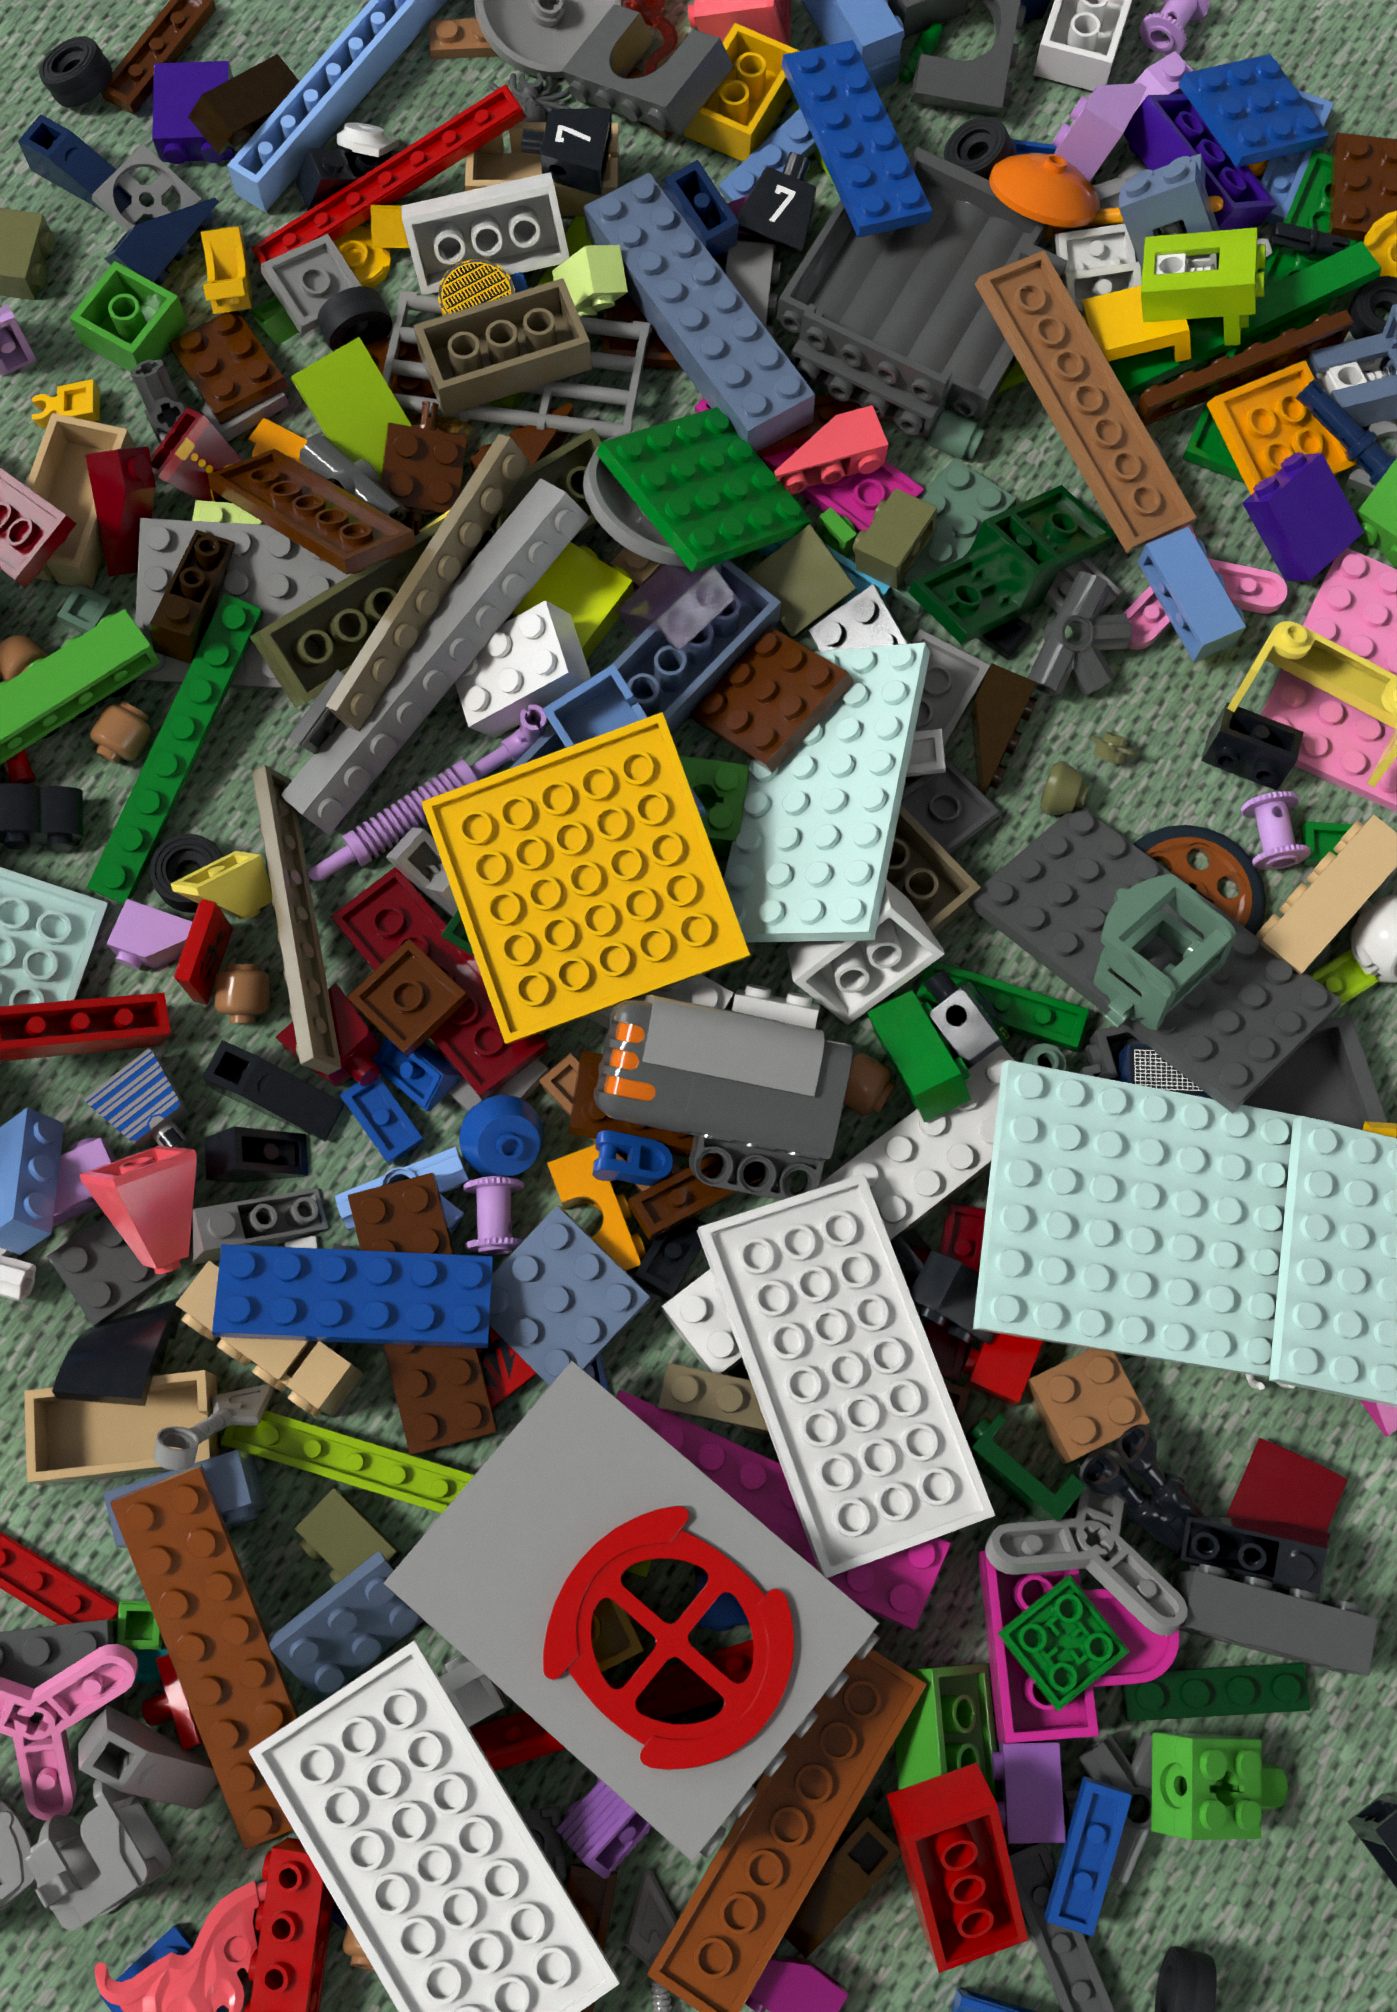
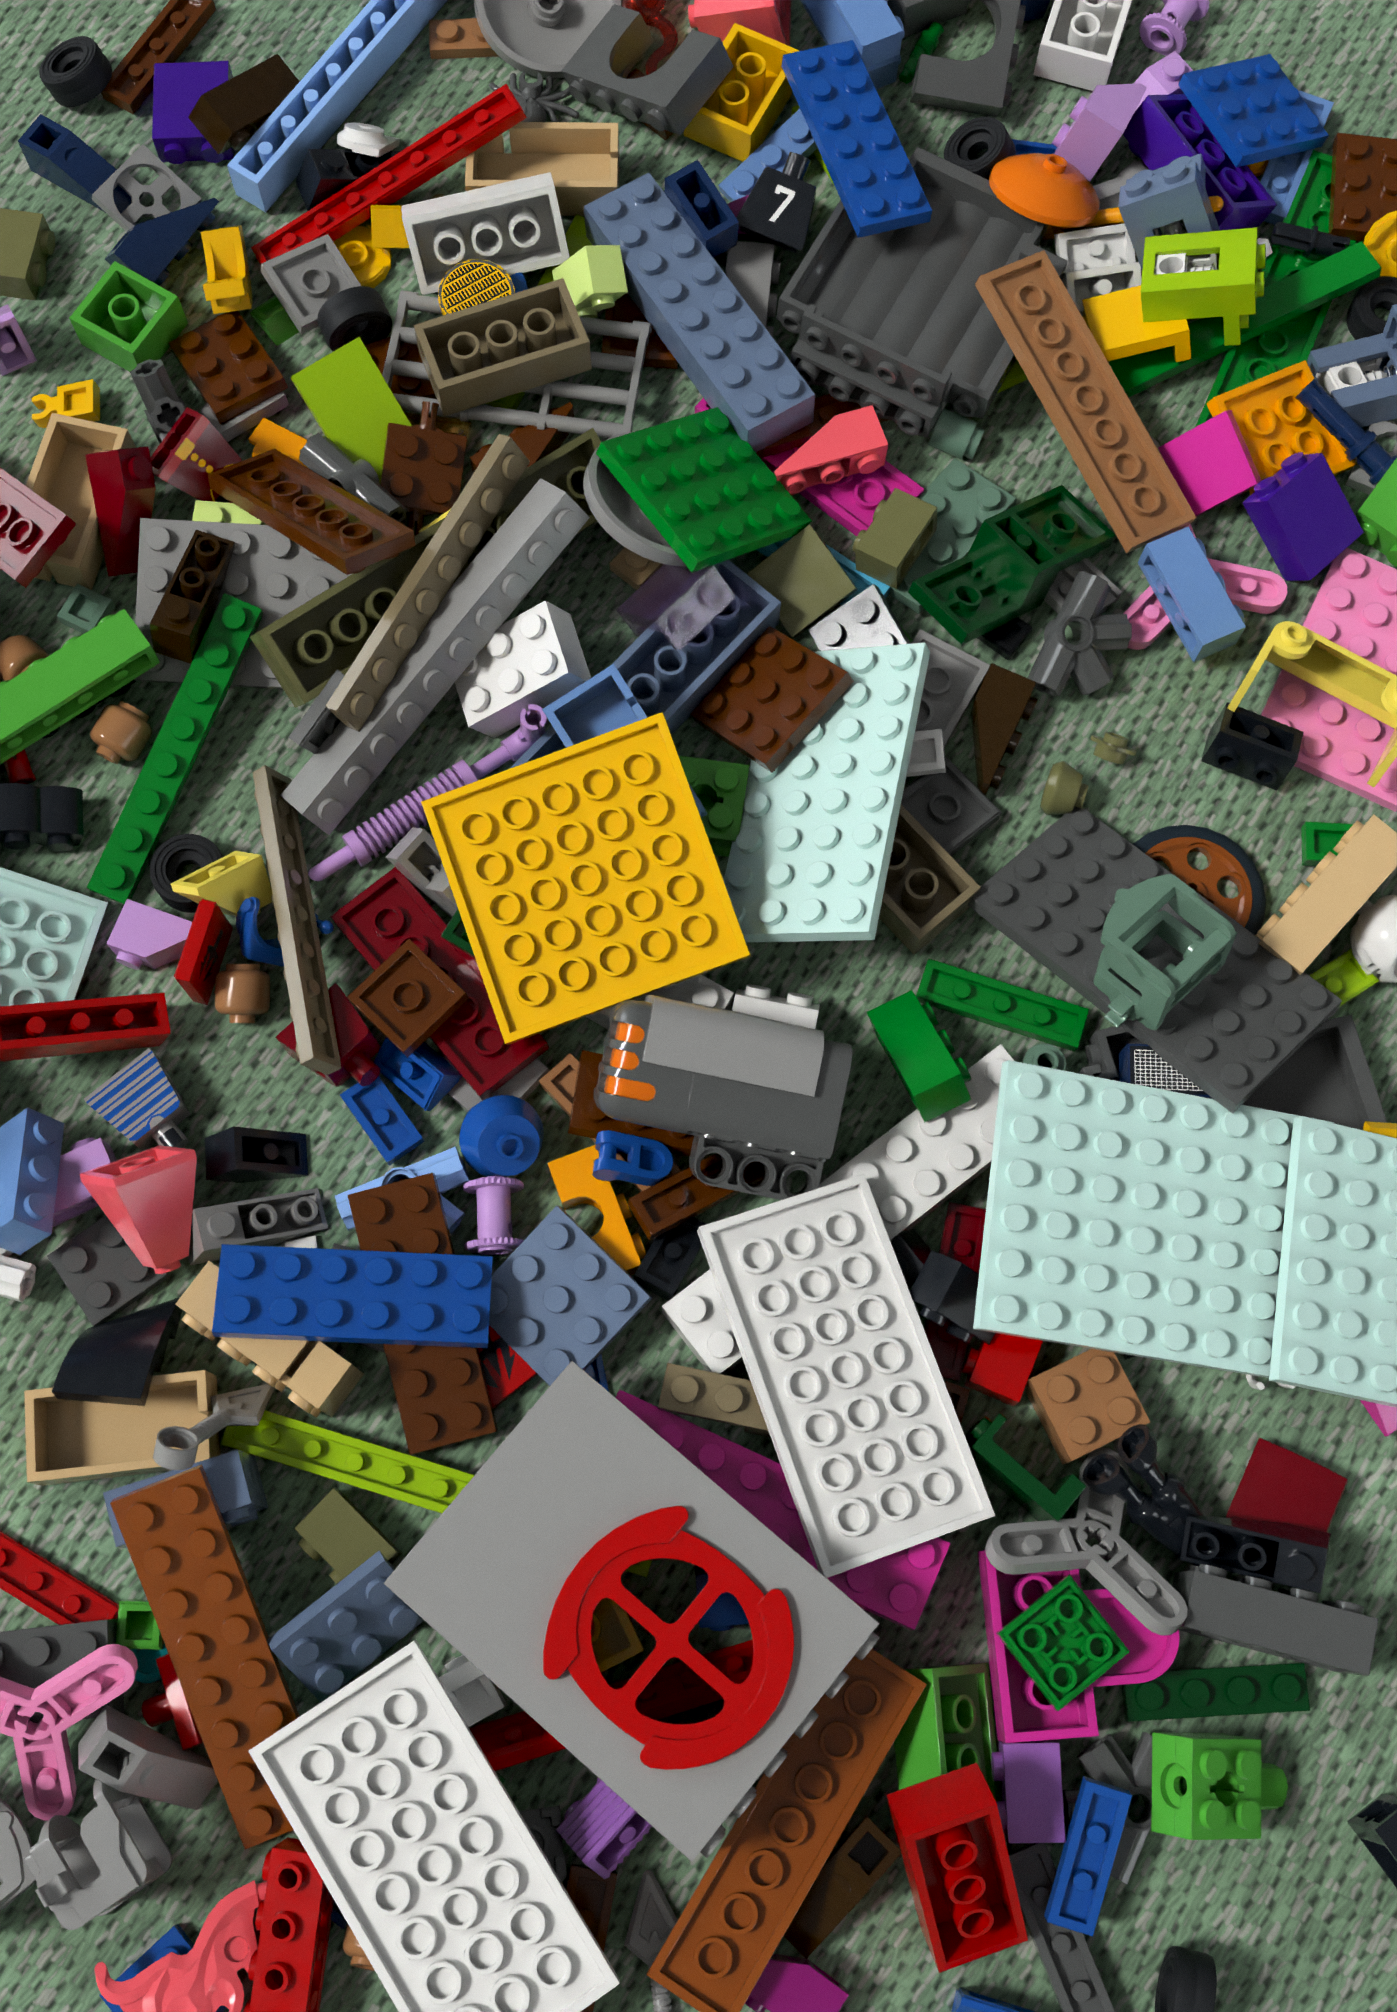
(251, 943): none -> blue helmet
(271, 1091): black slope -> none
(573, 147): black torso -> none
(585, 590): neon yellow brick -> none
(837, 532): bright green plate -> none
(861, 973): white slope -> none
(868, 1085): nougat head -> none
(969, 1036): torso -> none
(1211, 463): none -> dark pink tile
(1252, 364): reddish brown plate -> none
(1275, 830): lavender hose -> none

